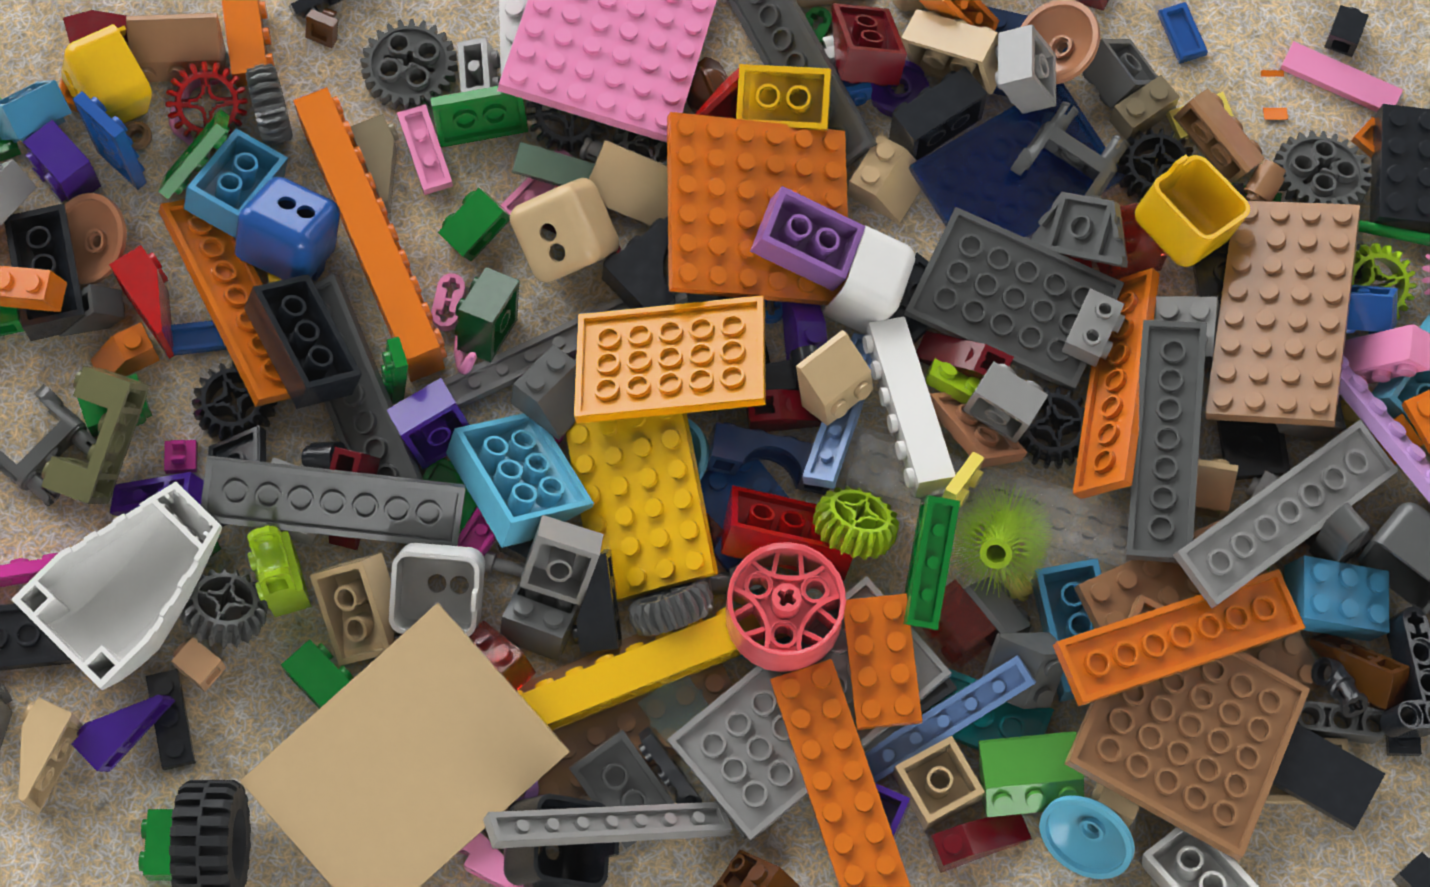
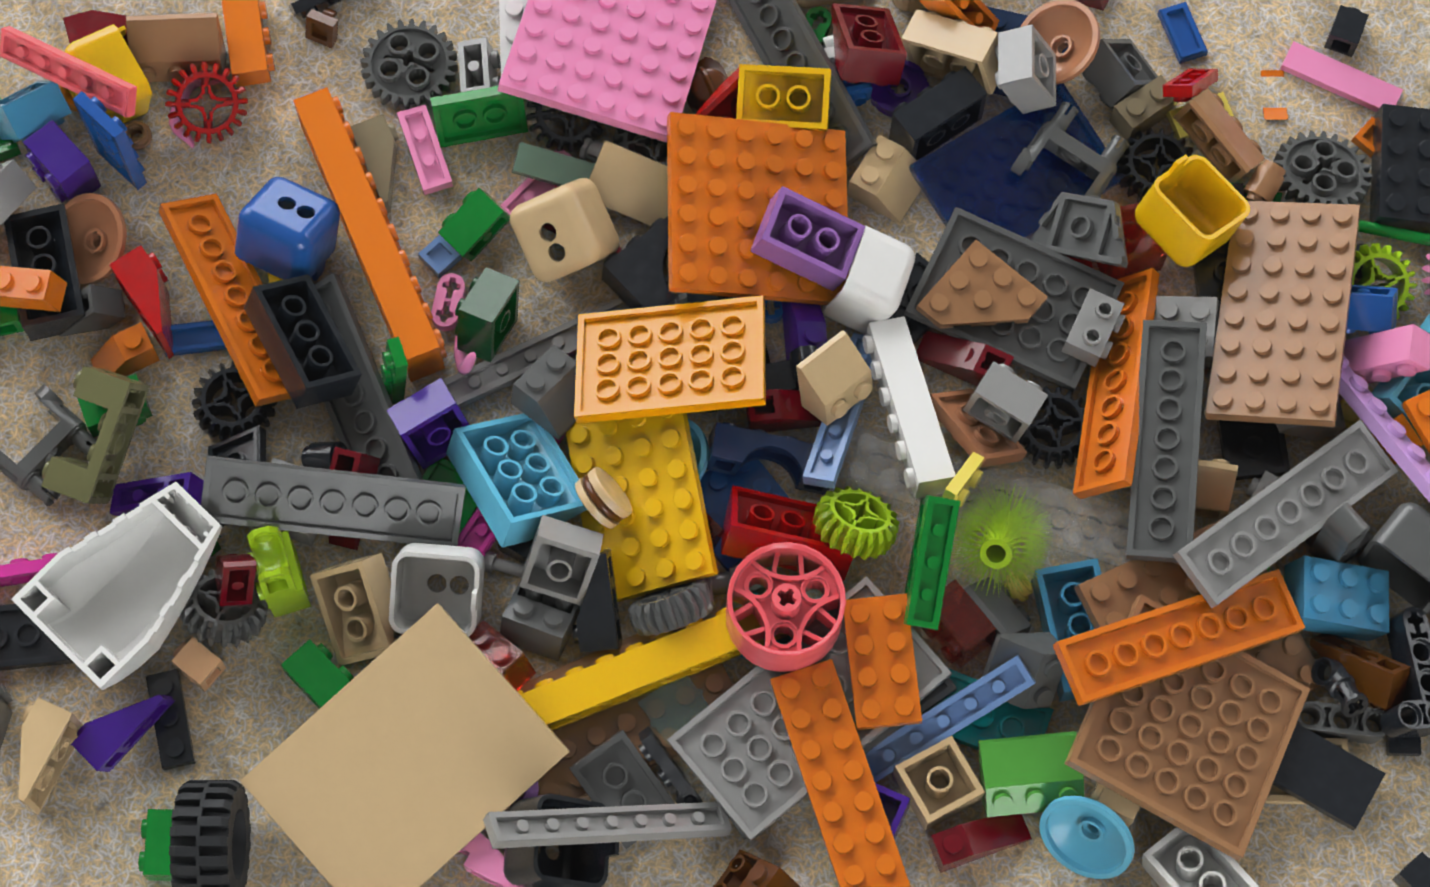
(68, 71): none -> coral tile
(180, 456): dark pink tile -> none
(195, 155): green plate -> none
(232, 180): dark azure brick -> none
(235, 579): none -> dark red slope
(269, 104): dark grey gear -> none
(439, 256): none -> medium blue plate
(603, 497): none -> tan head
(947, 379): lime plate -> none
(980, 293): none -> medium nougat plate
(1189, 84): none -> red plate

